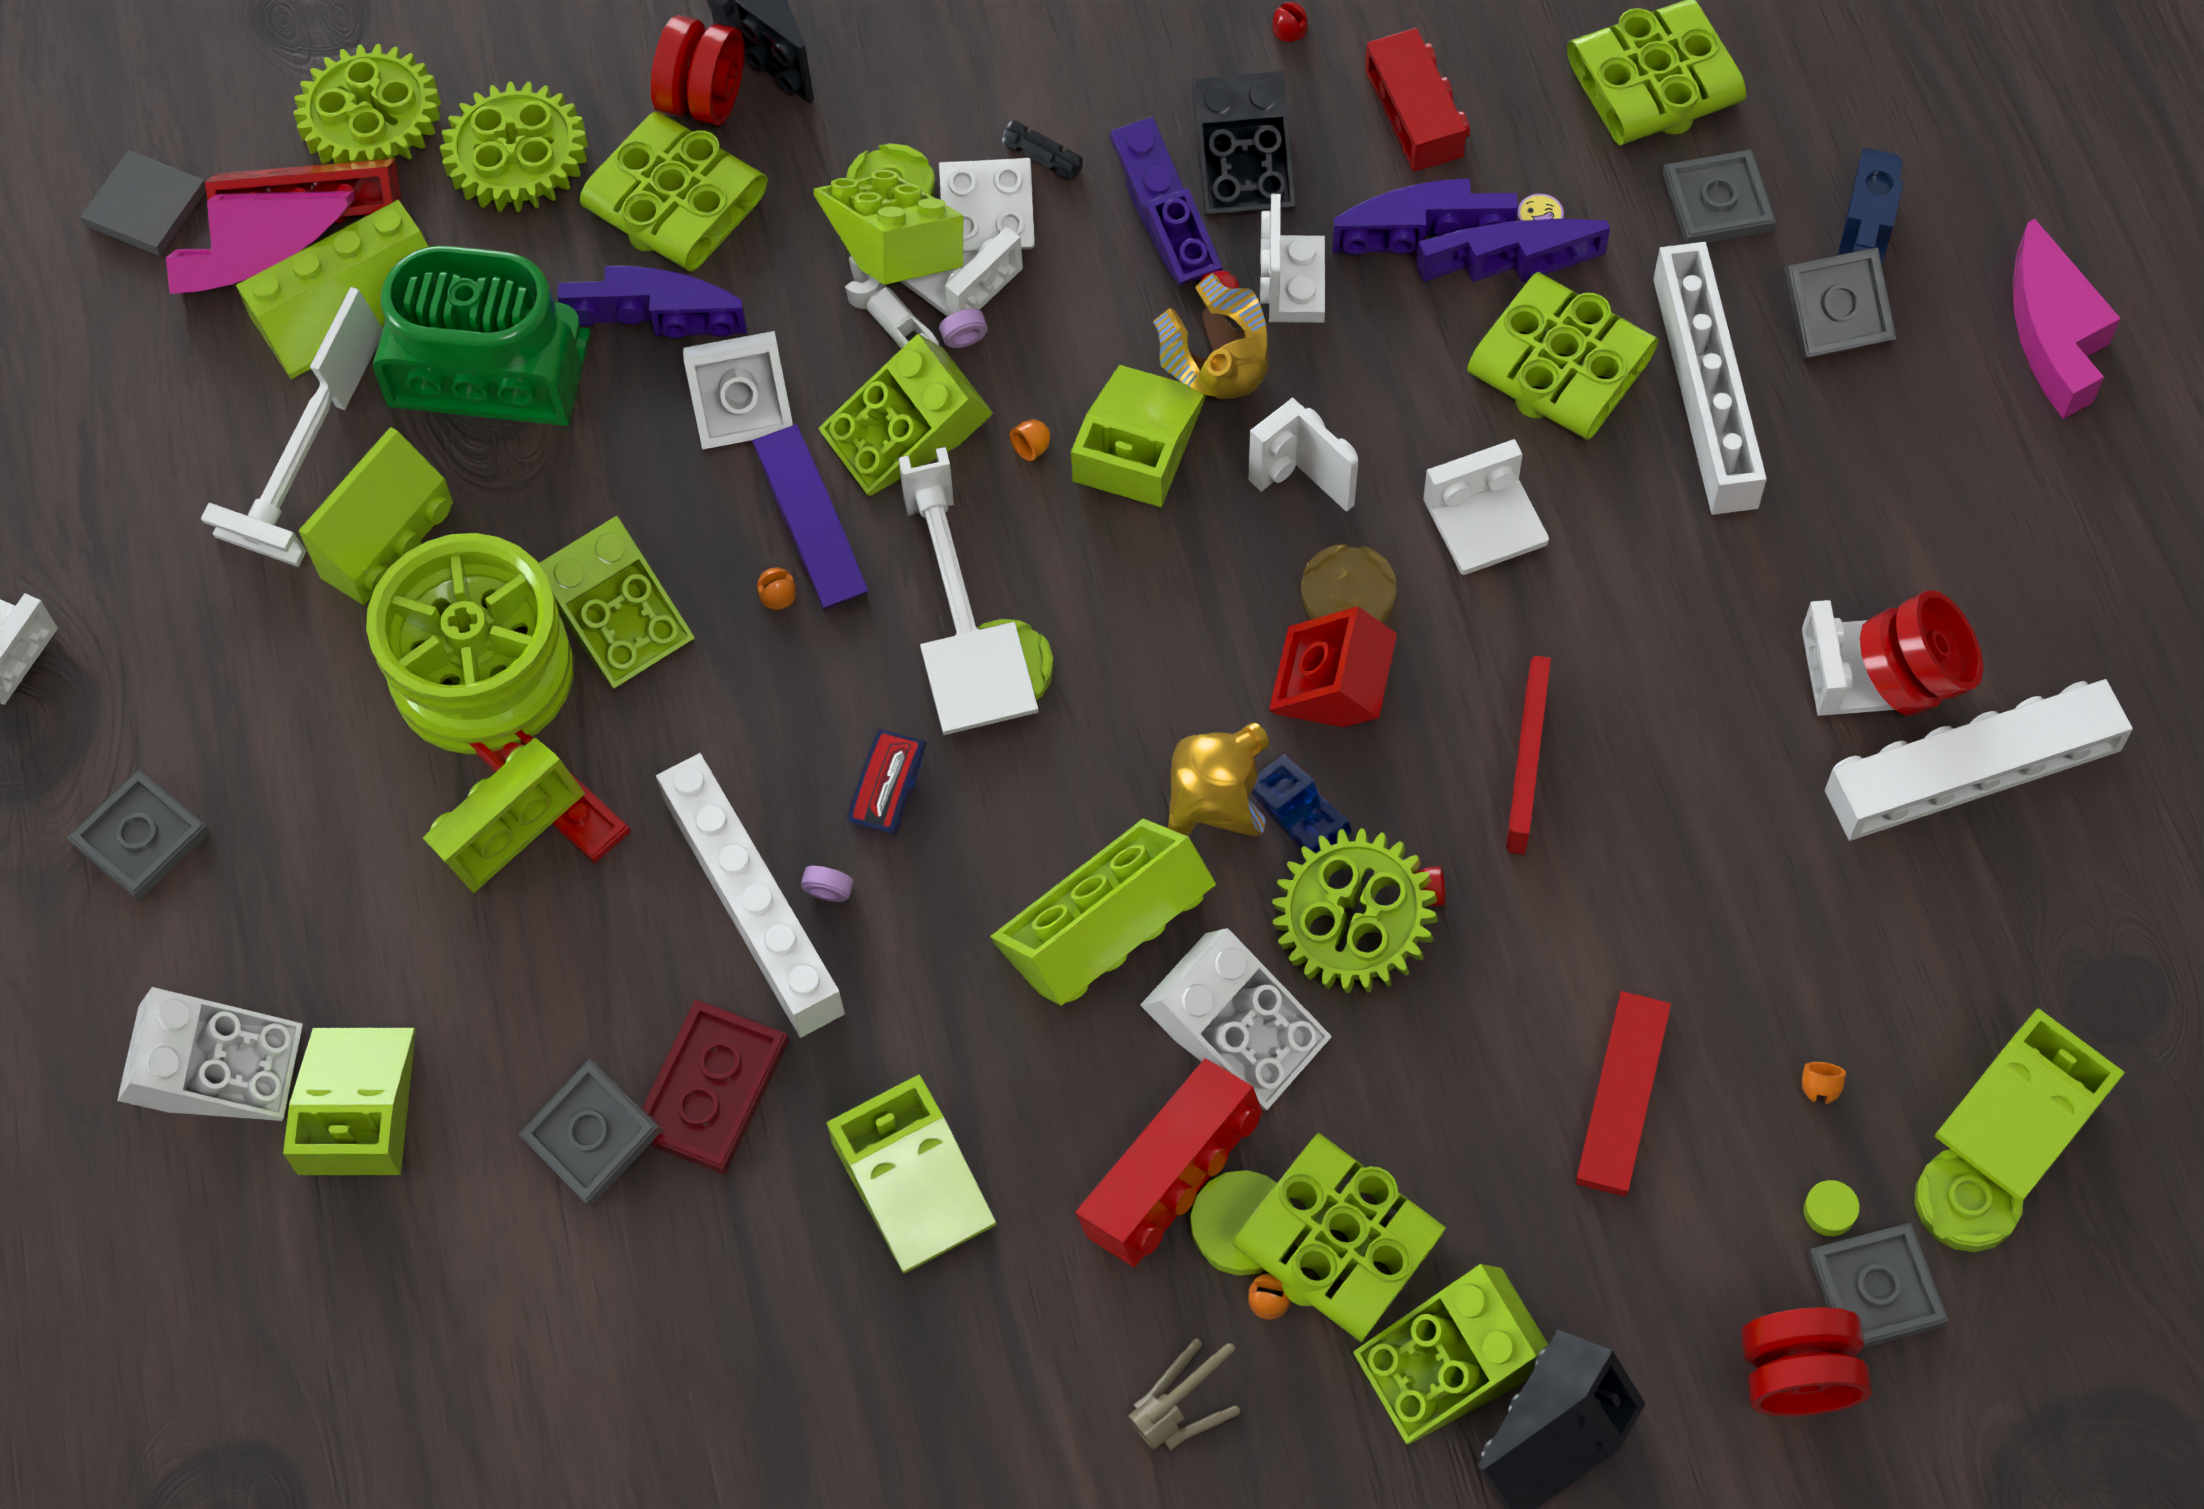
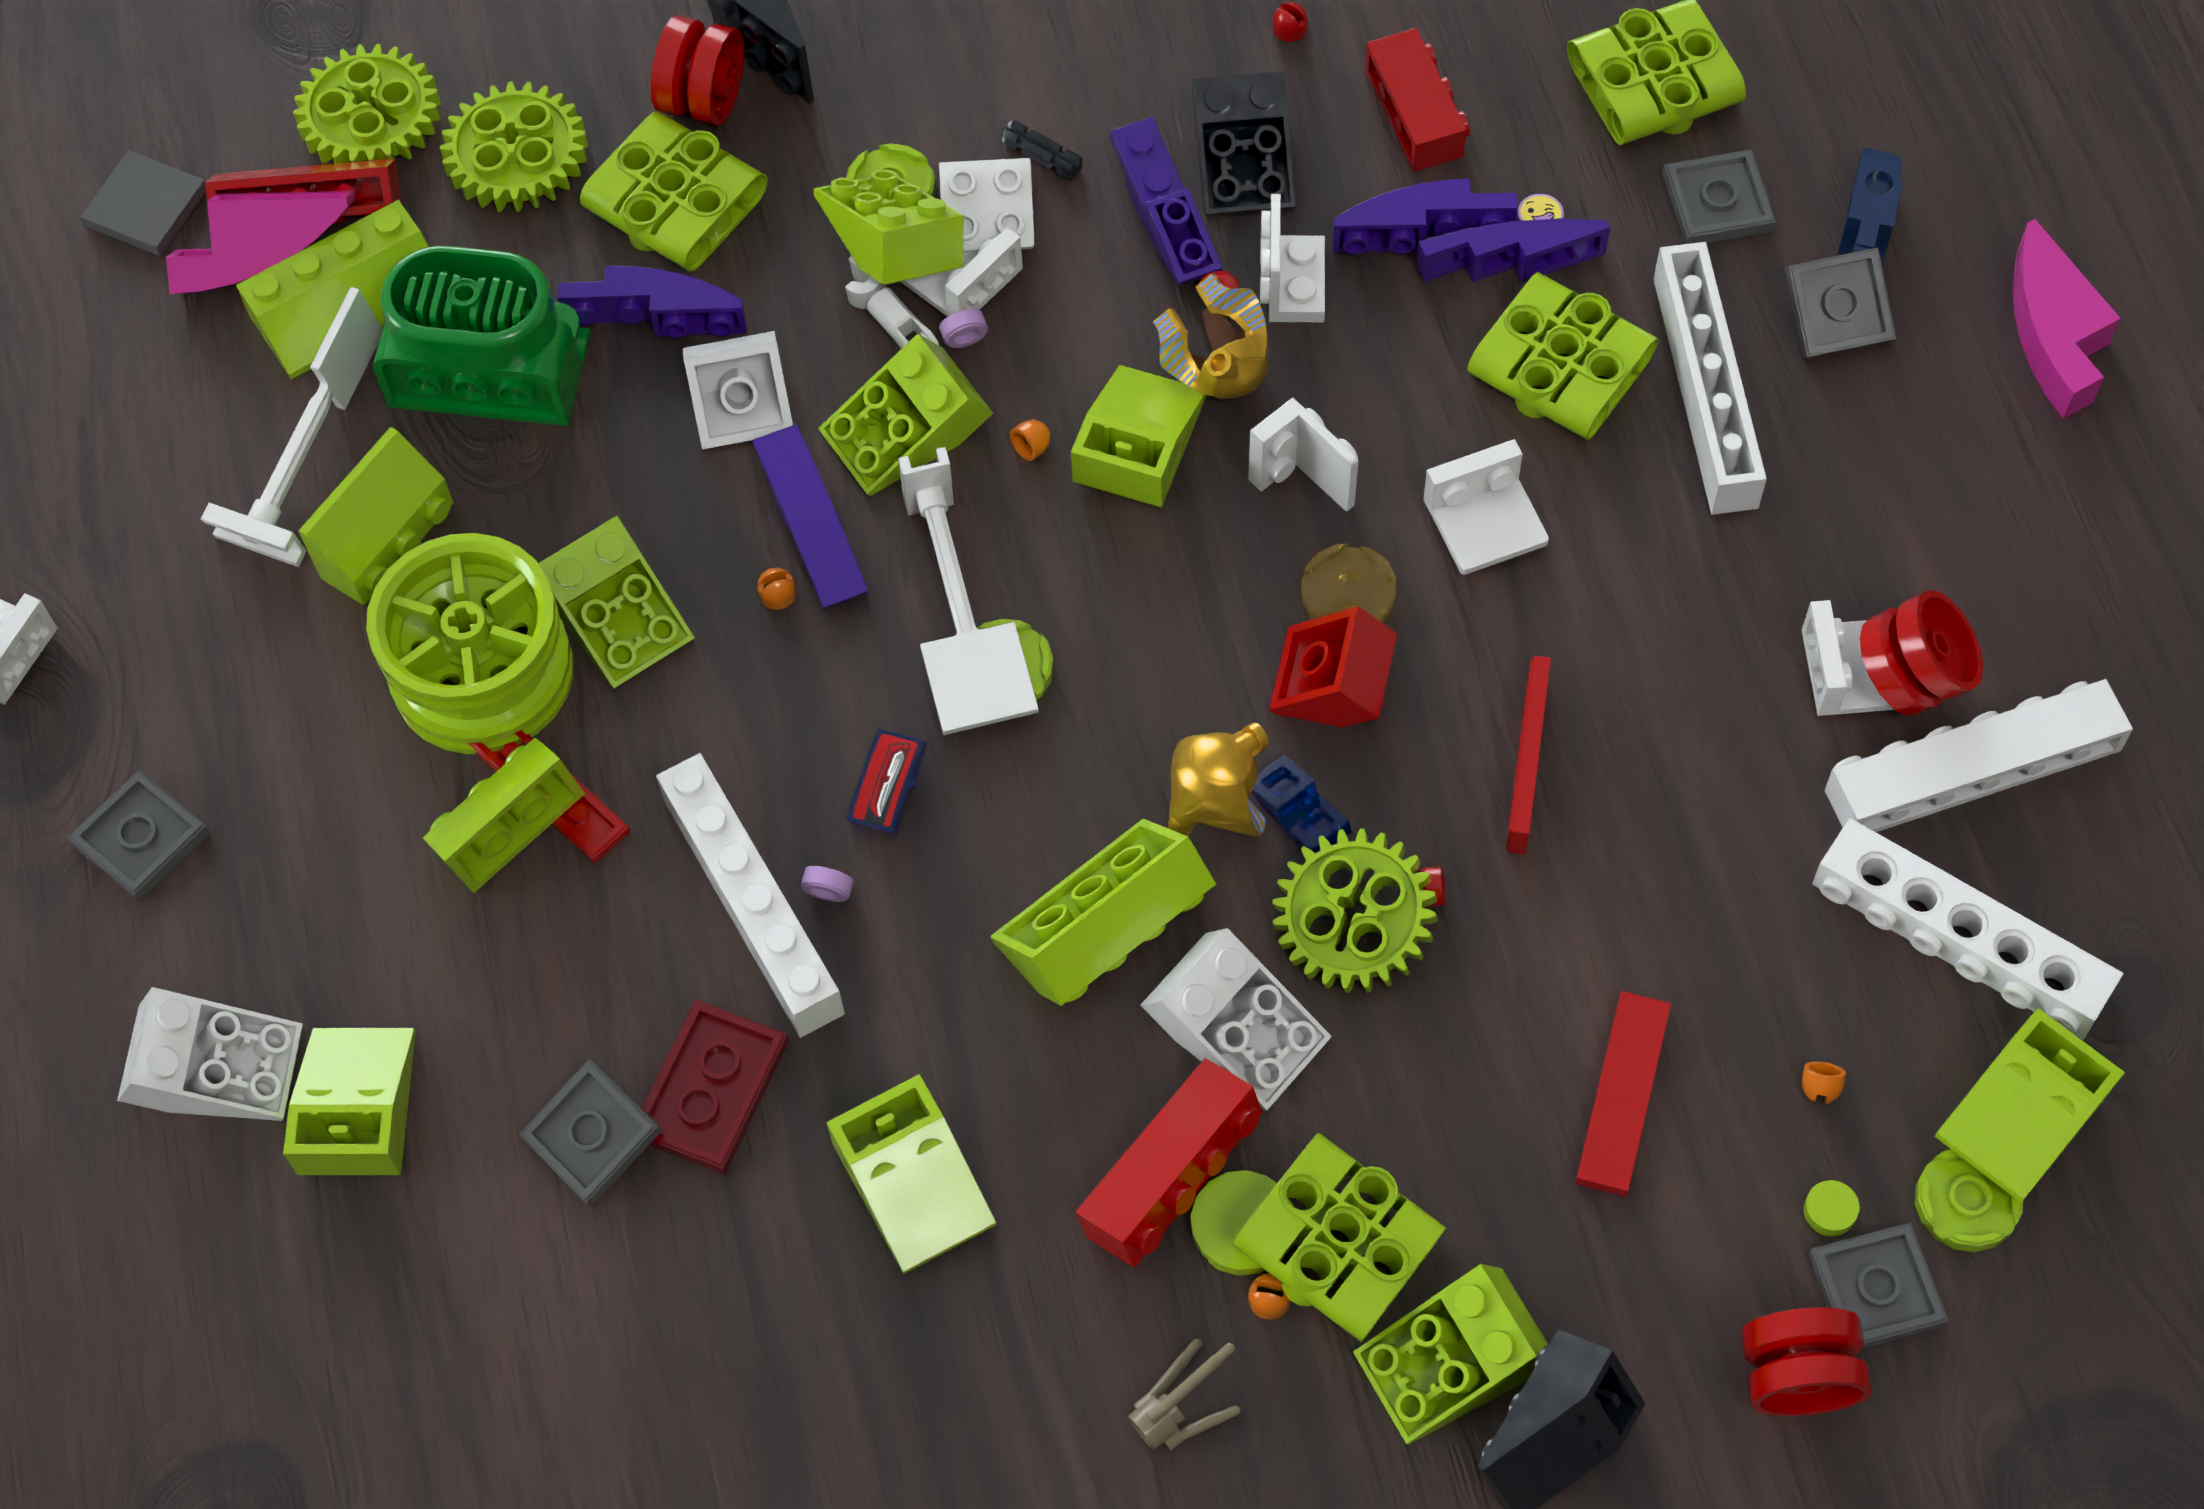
(1954, 903): none -> white brick

